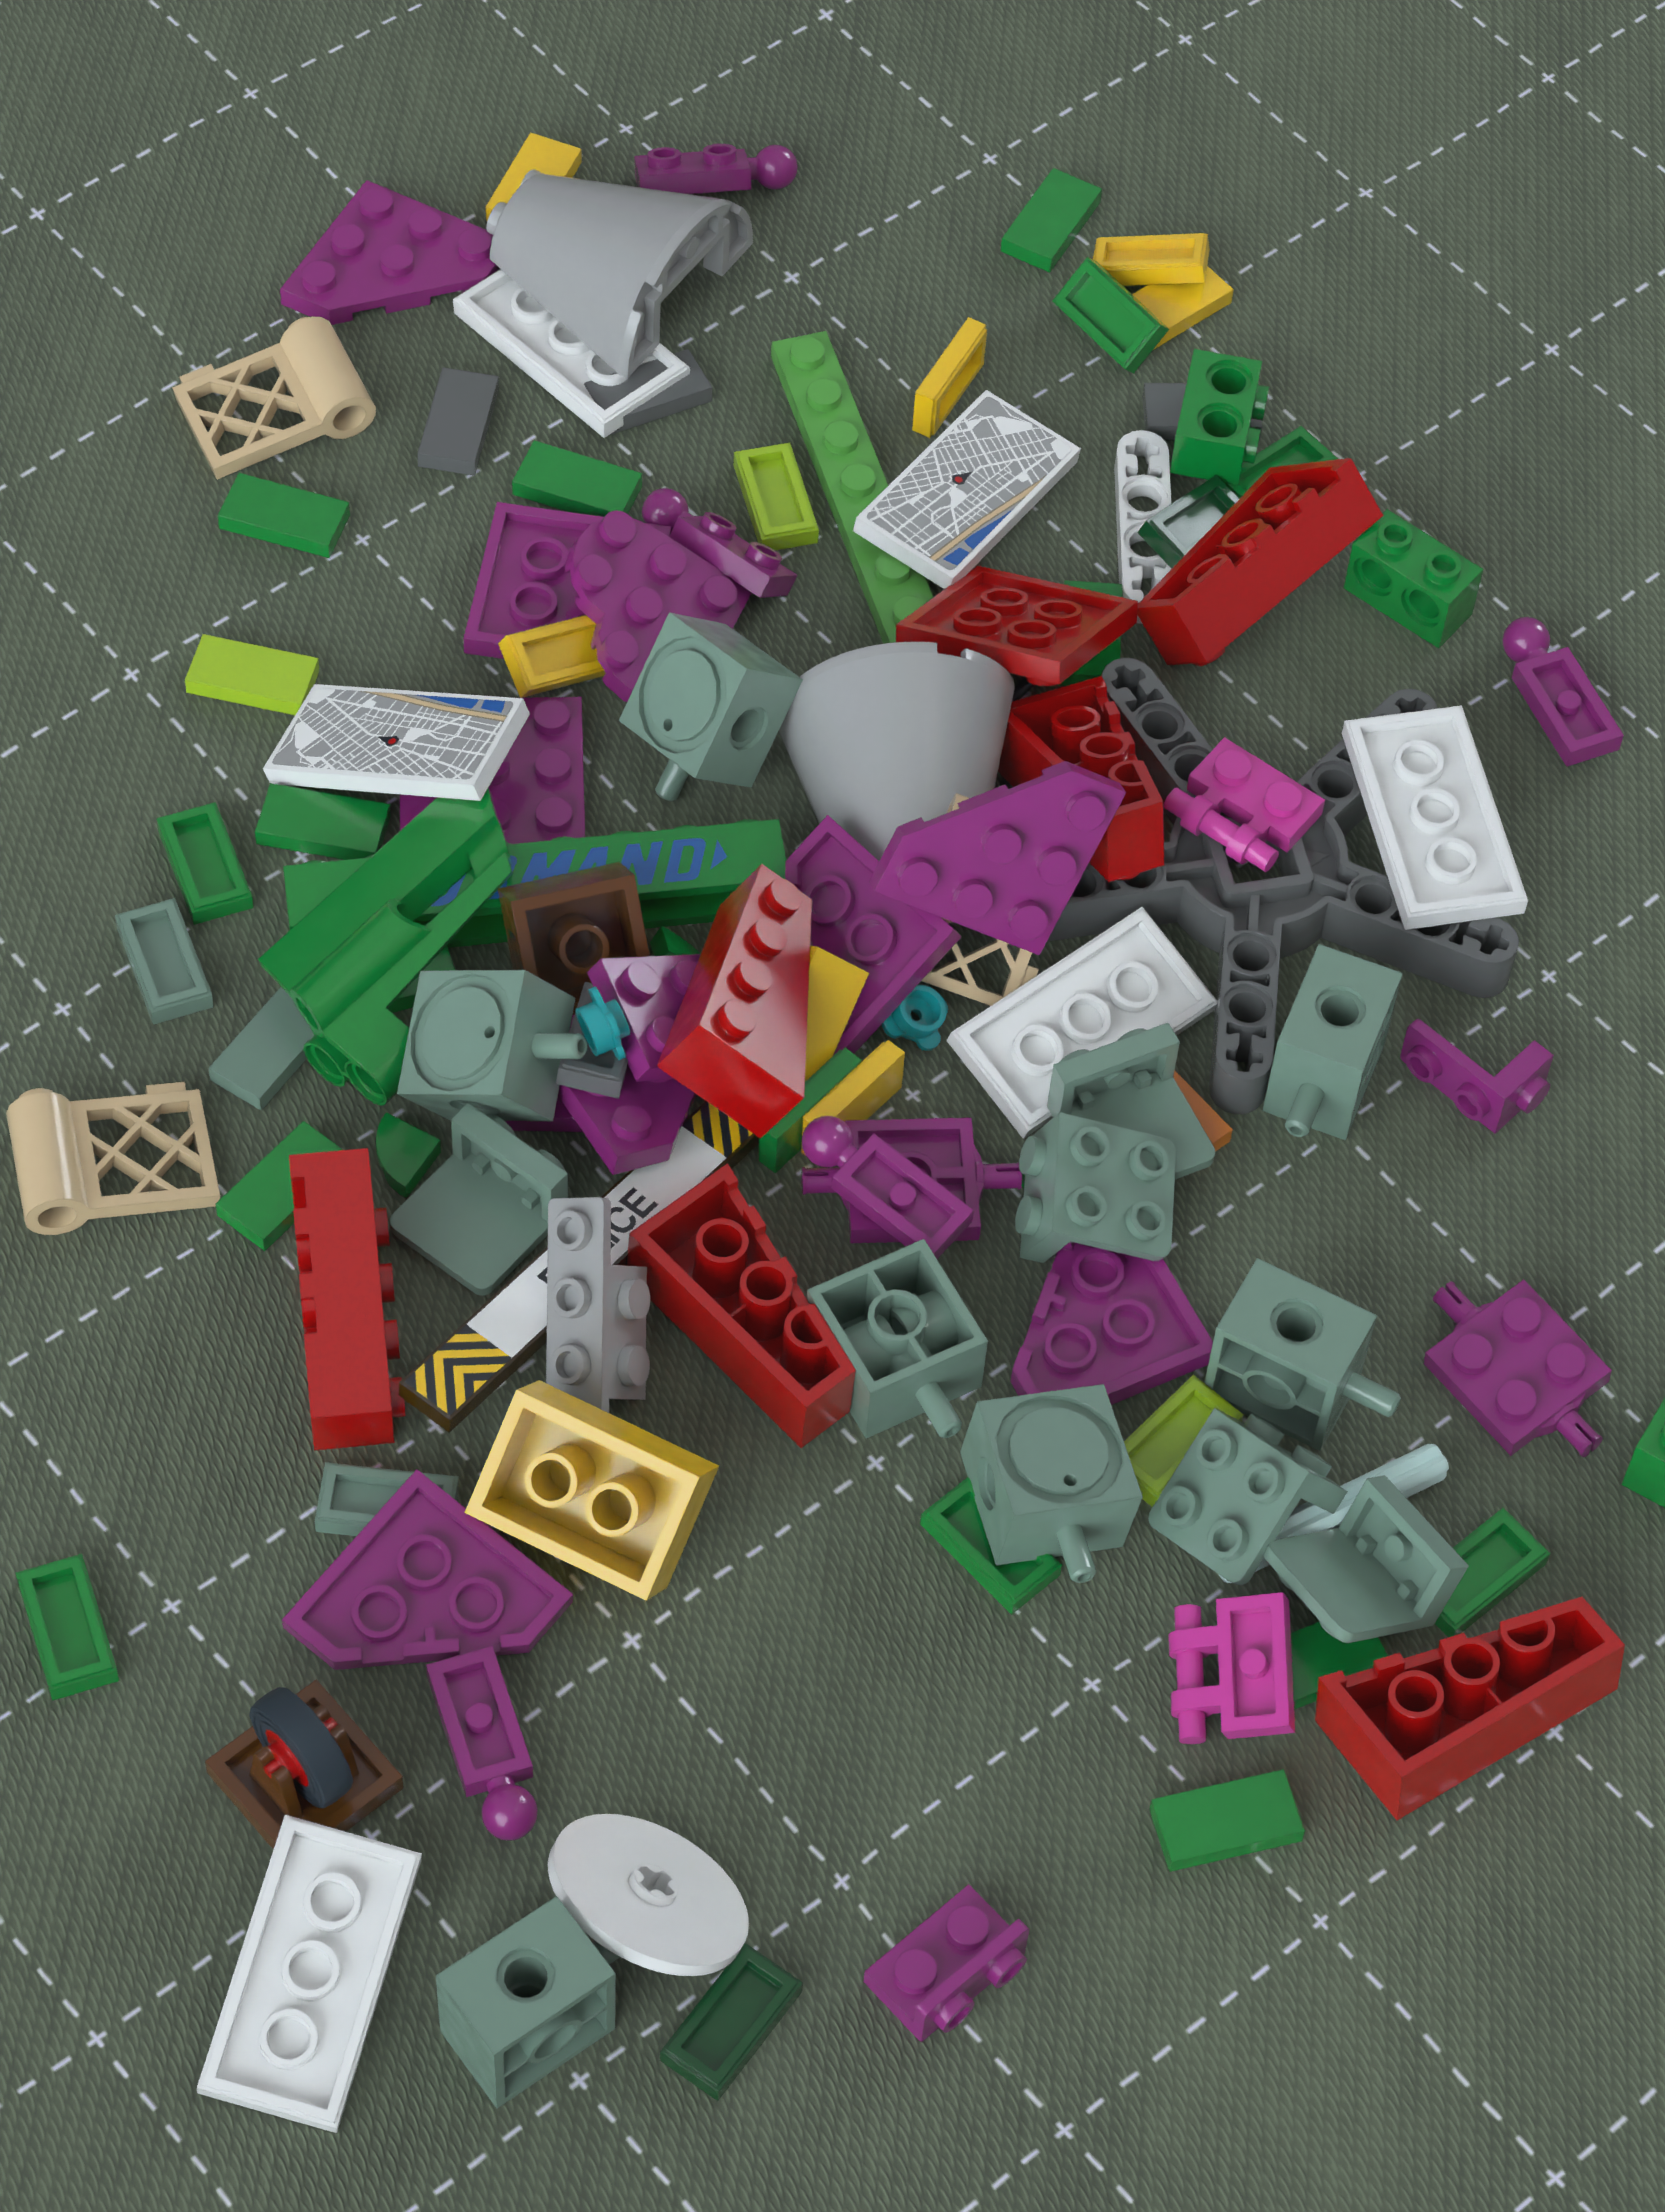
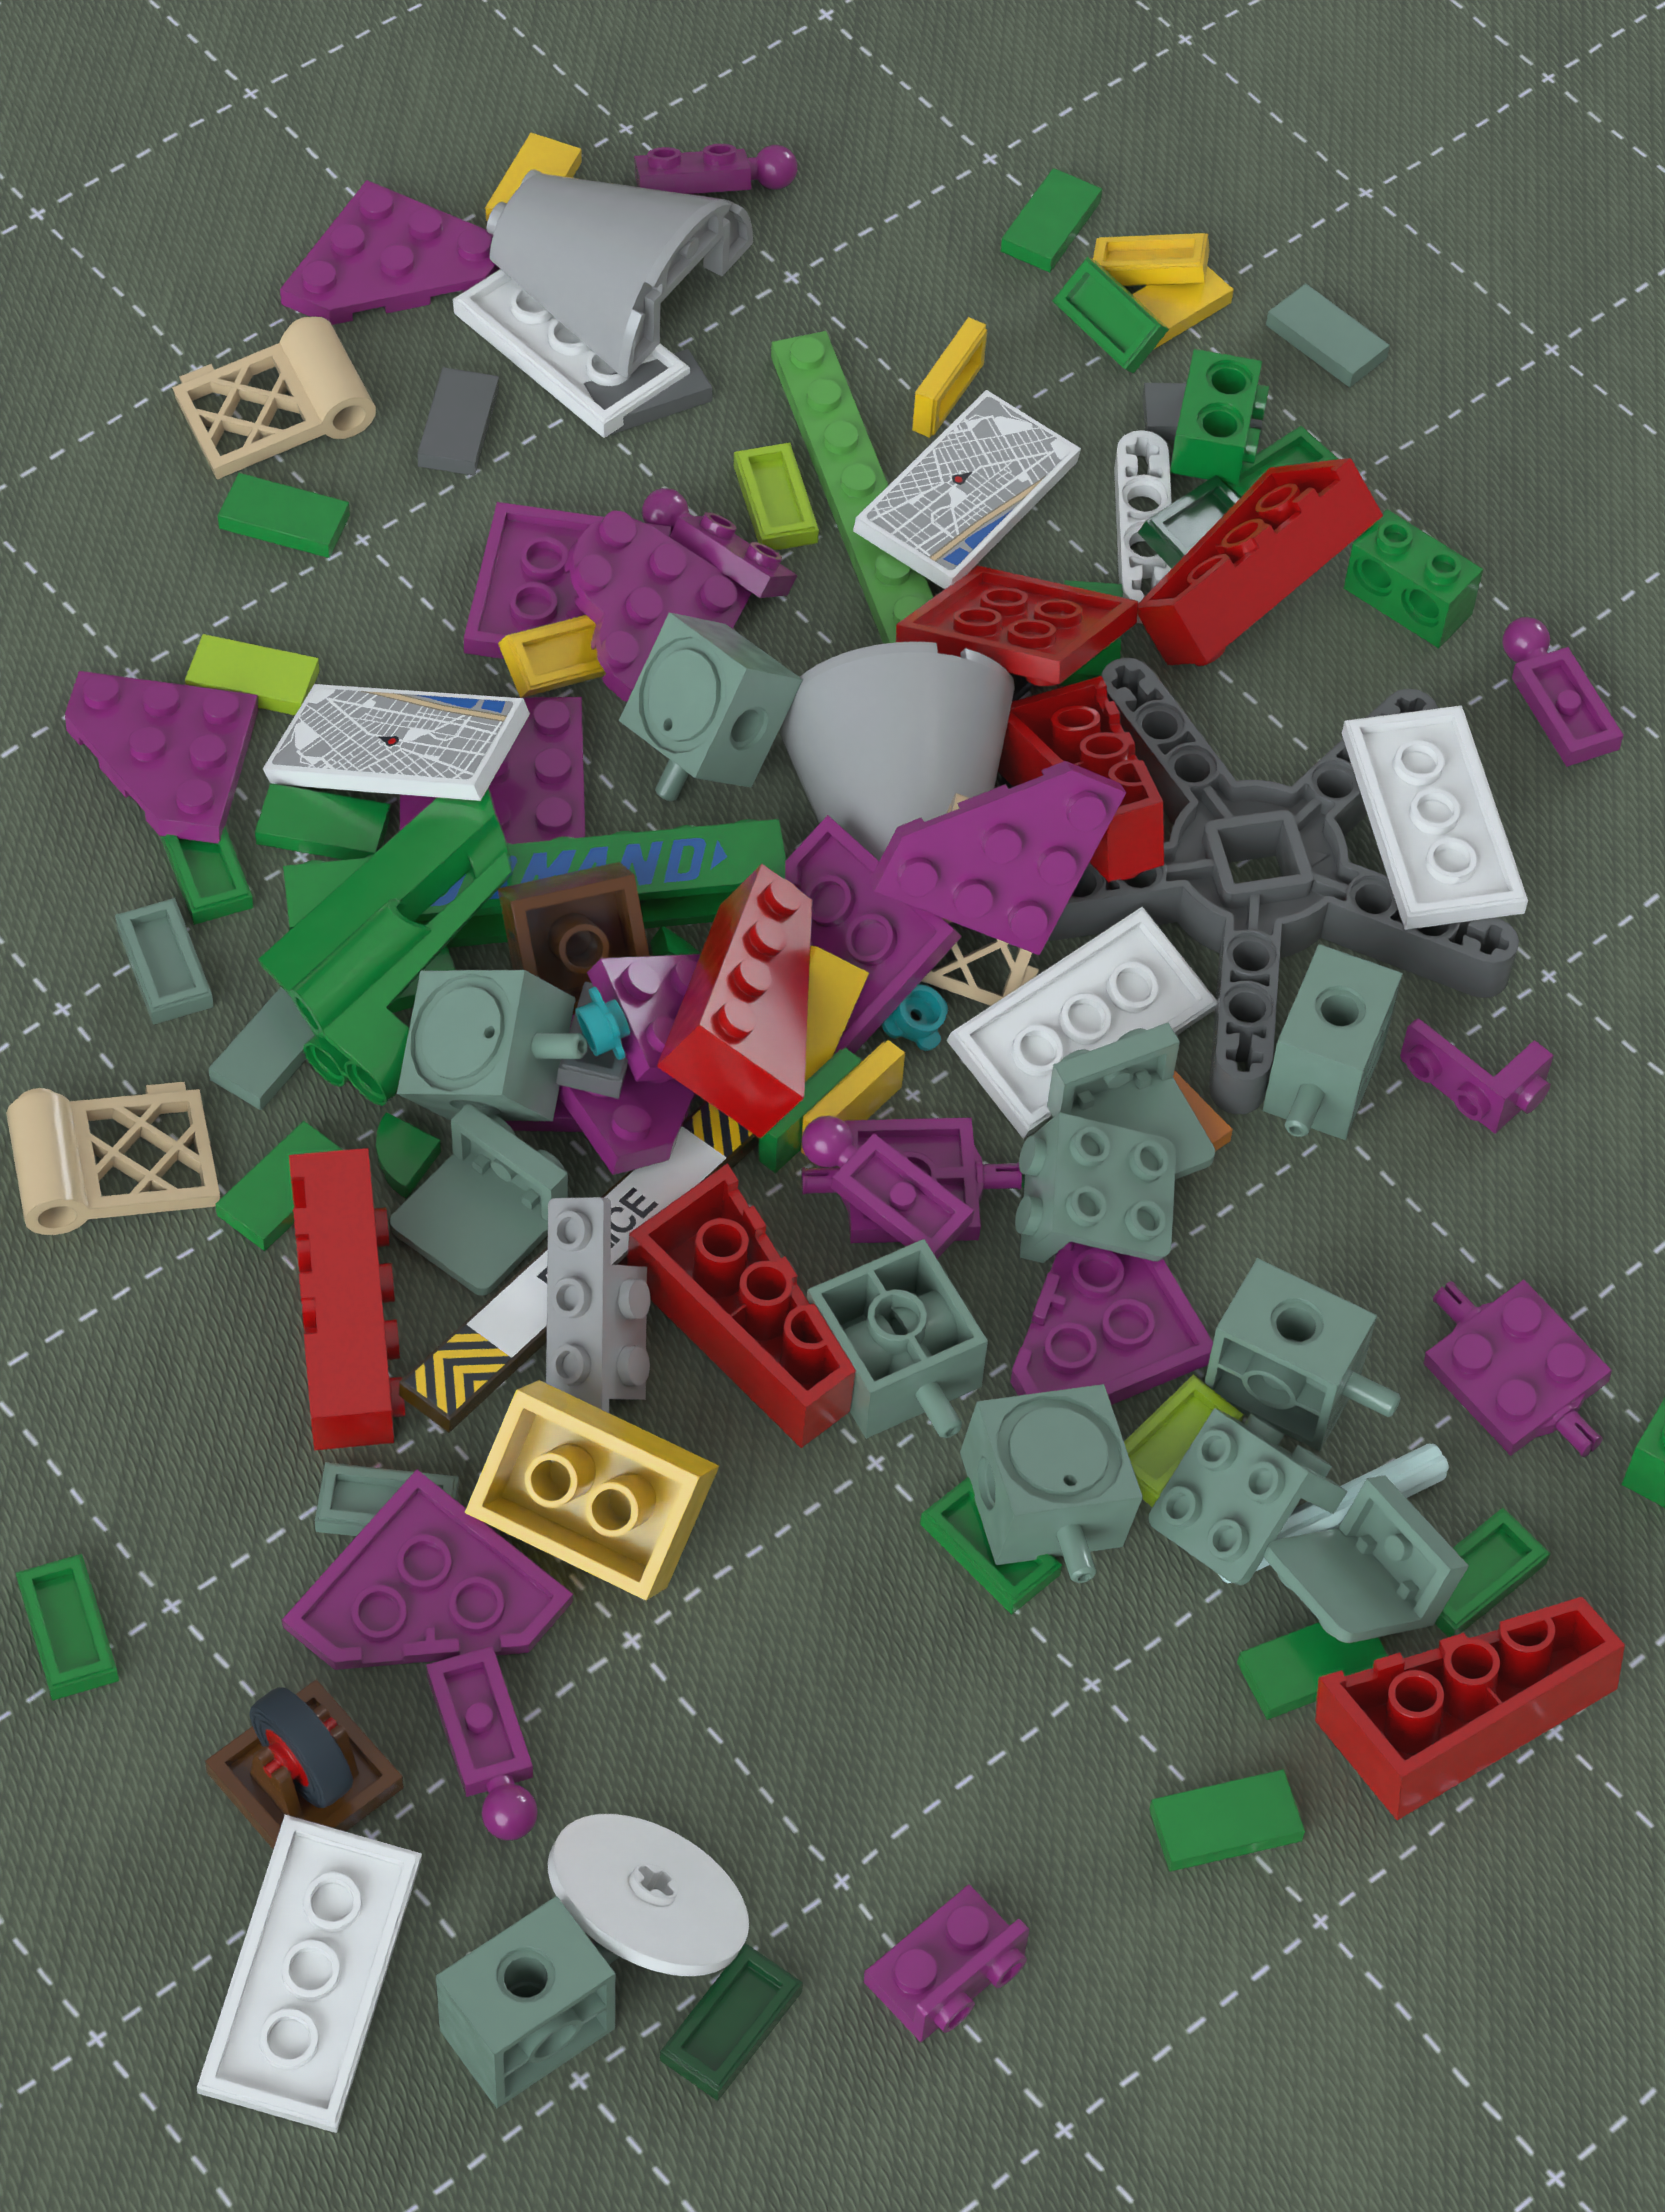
(166, 747): none -> magenta plate
(575, 481): green tile -> none
(1250, 793): dark pink plate -> none
(1253, 1668): dark pink plate -> none
(1327, 335): none -> sand green tile

